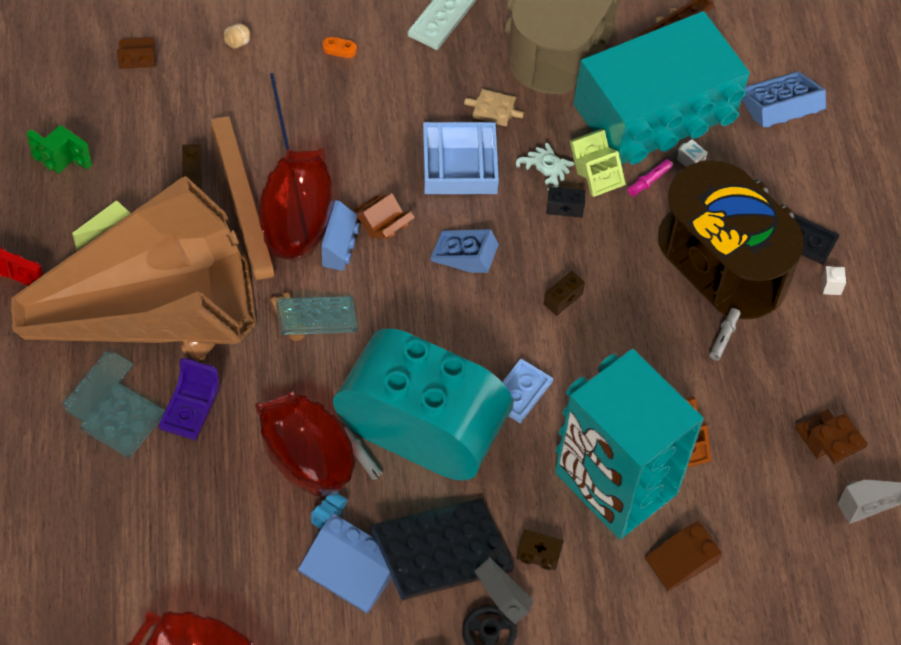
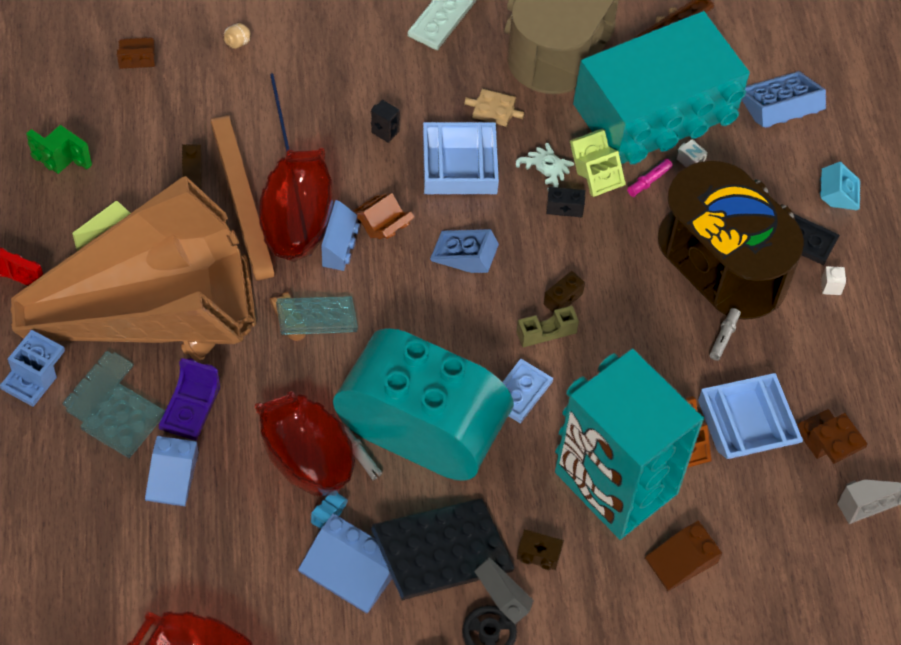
(32, 368): none -> medium blue bracket
(171, 471): none -> medium blue slope
(339, 47): orange plate -> none
(385, 120): none -> black brick
(561, 324): none -> olive arch
(749, 416): none -> light blue slope
(840, 187): none -> medium azure slope

